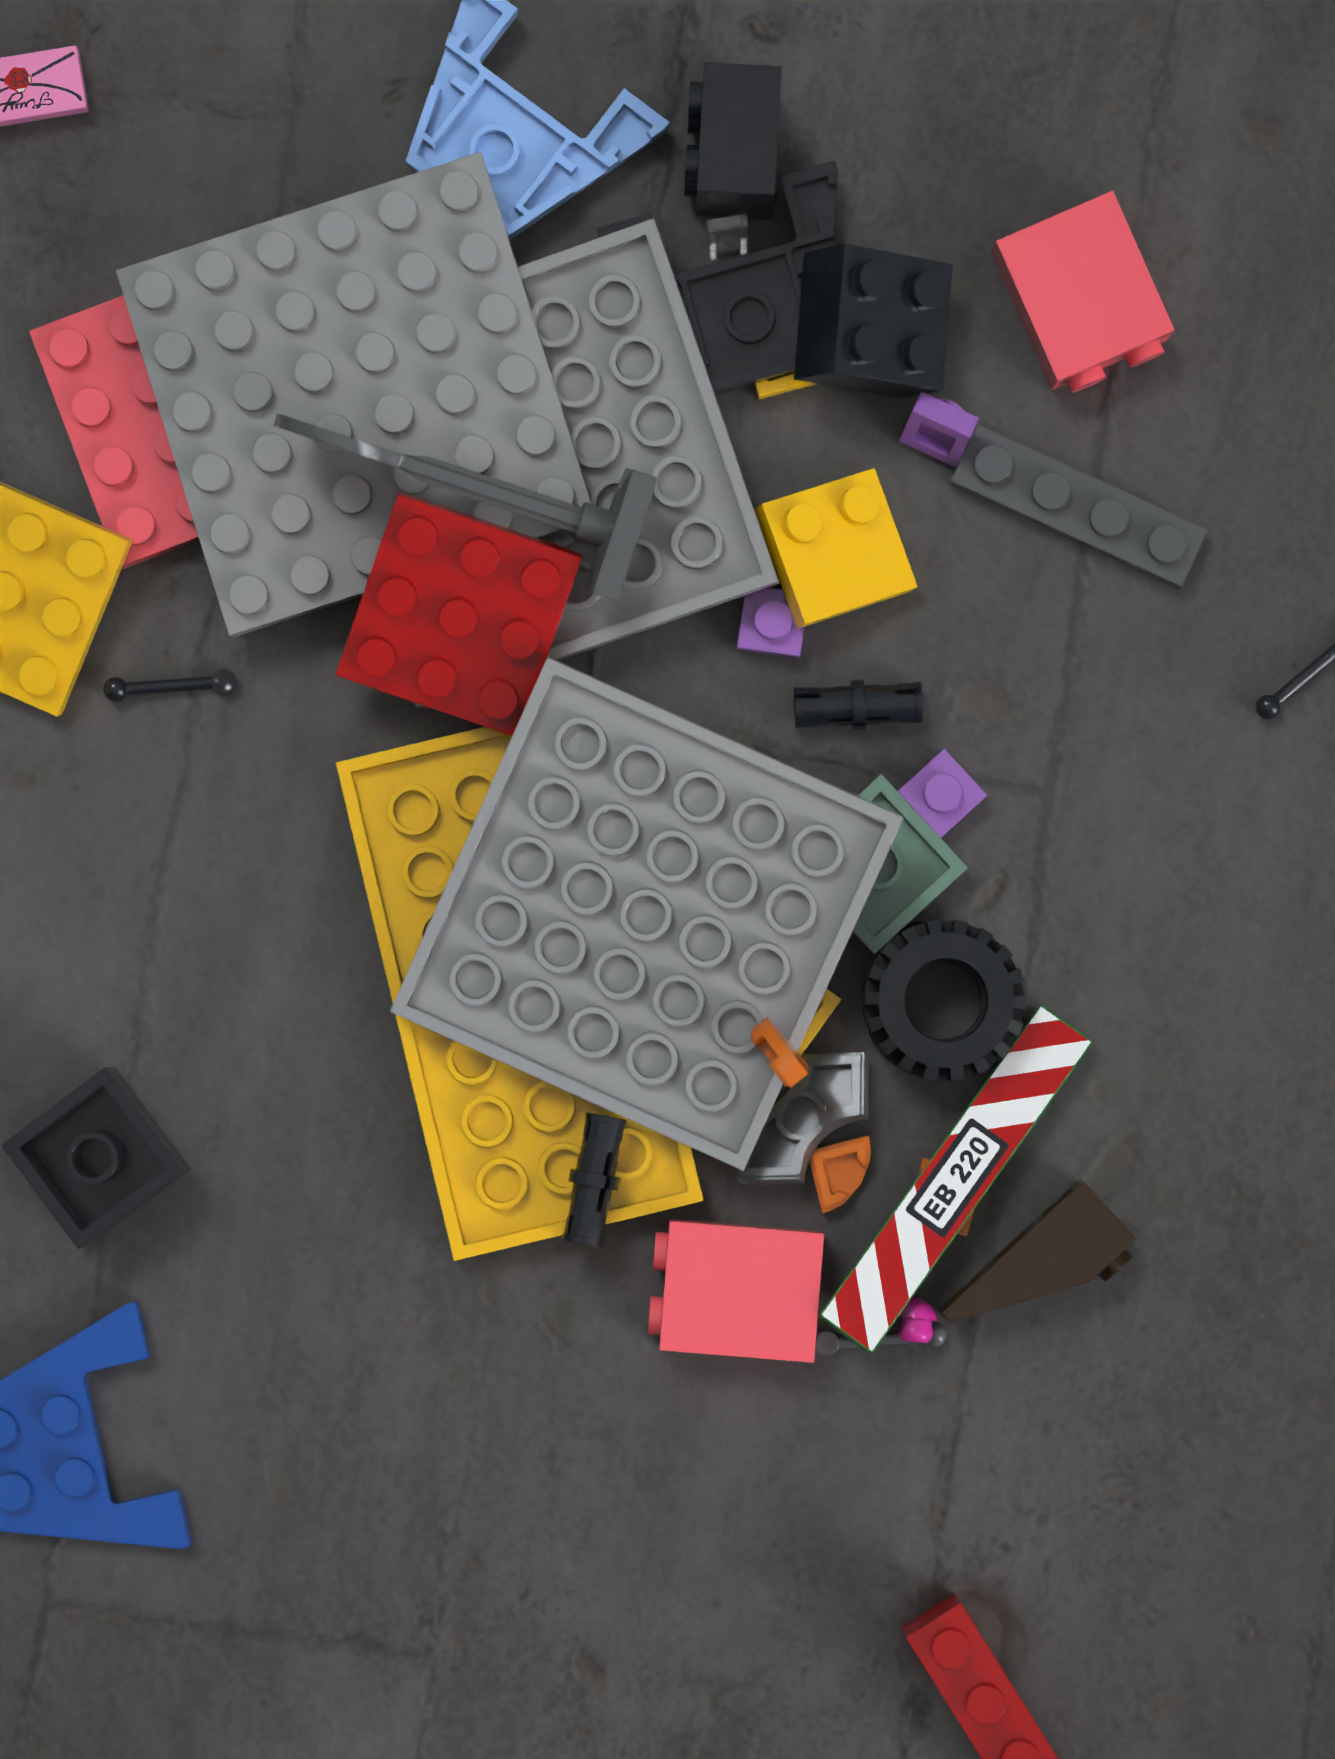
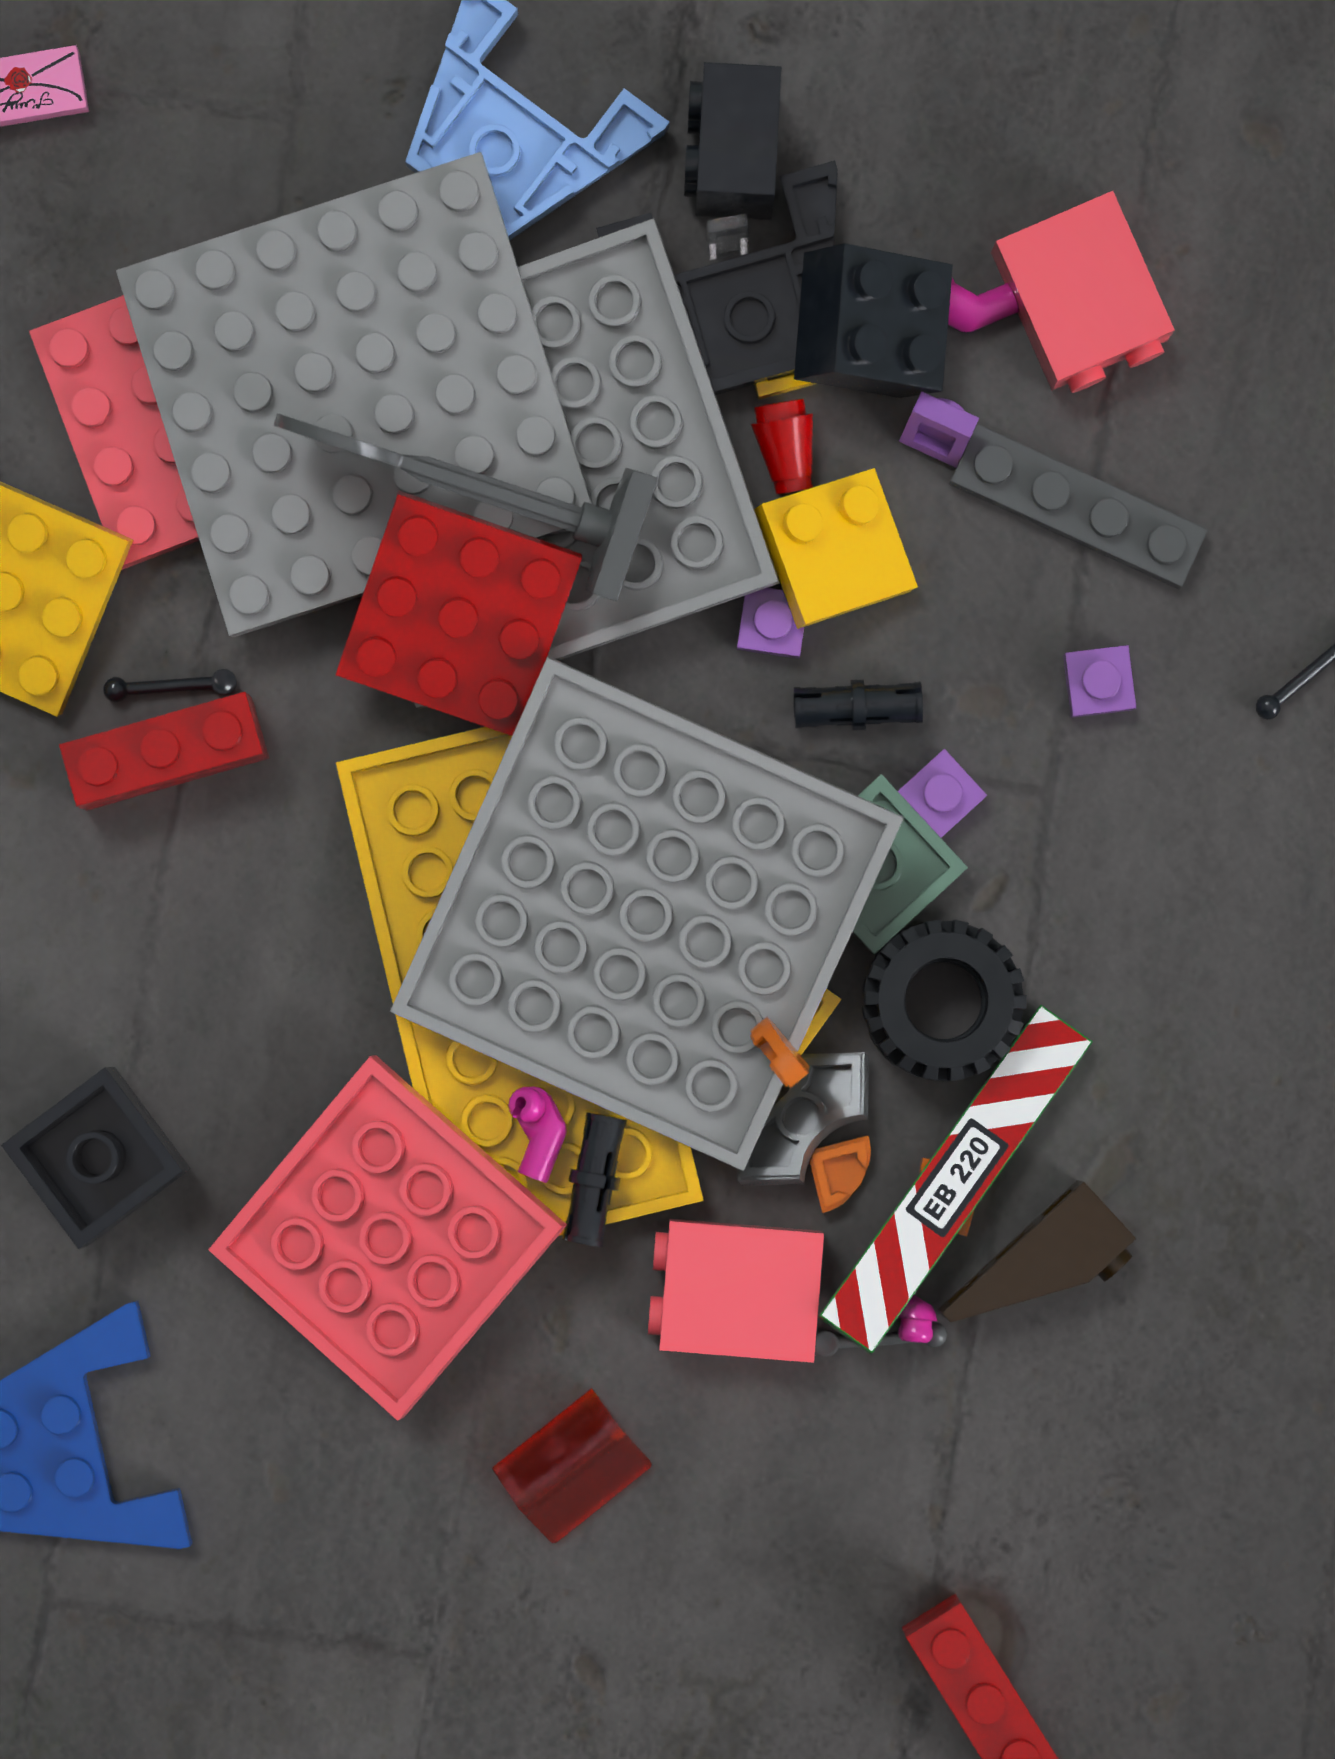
(164, 751): none -> red brick
(387, 1237): none -> coral plate
(543, 1128): none -> dark pink arm
(571, 1467): none -> clear red panel
(785, 443): none -> red cone
(975, 311): none -> dark pink arm
(1099, 681): none -> medium lavender plate

